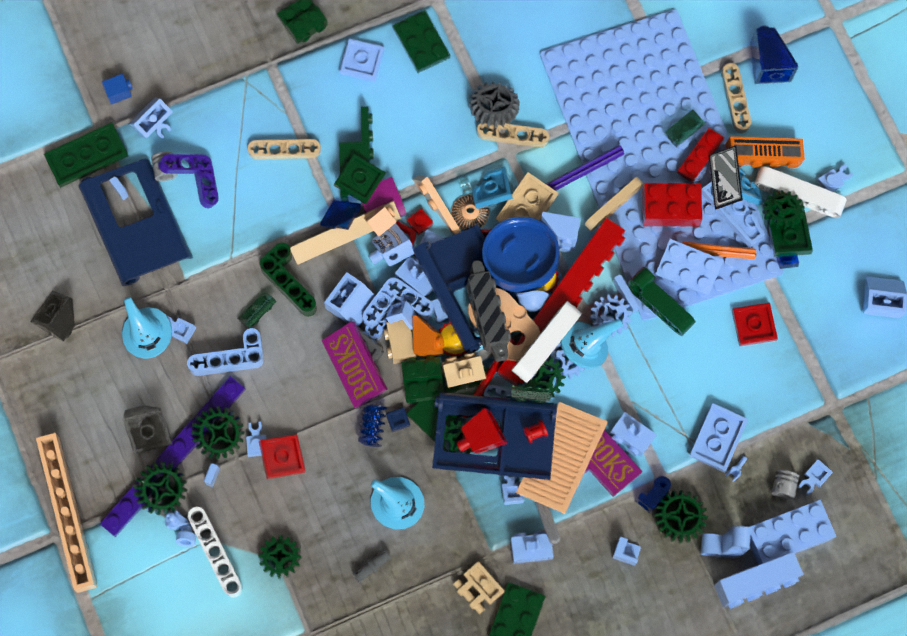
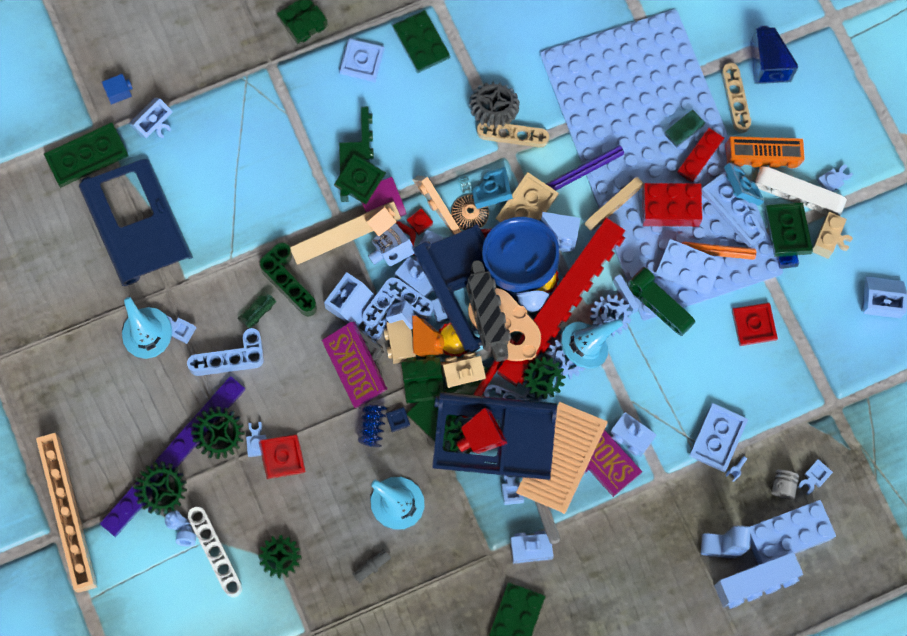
(56, 316): clear smoke slope -> none
(119, 188): light blue tile -> none
(146, 428): clear smoke slope -> none
(159, 175): light grey piece -> none
(199, 172): dark purple beam -> none
(211, 474): light blue tile -> none
(284, 146): tan beam -> none
(340, 214): clear blue piece -> none
(483, 583): tan plate -> none
(535, 431): red bush -> none
(539, 395): clear green plate -> none
(546, 341): white beam -> none
(626, 551): light blue panel -> none
(659, 490): clear blue leg -> none
(681, 499): dark green gear -> none
(725, 177): sticker -> none
(783, 209): dark green gear -> none
(830, 236): none -> tan brick

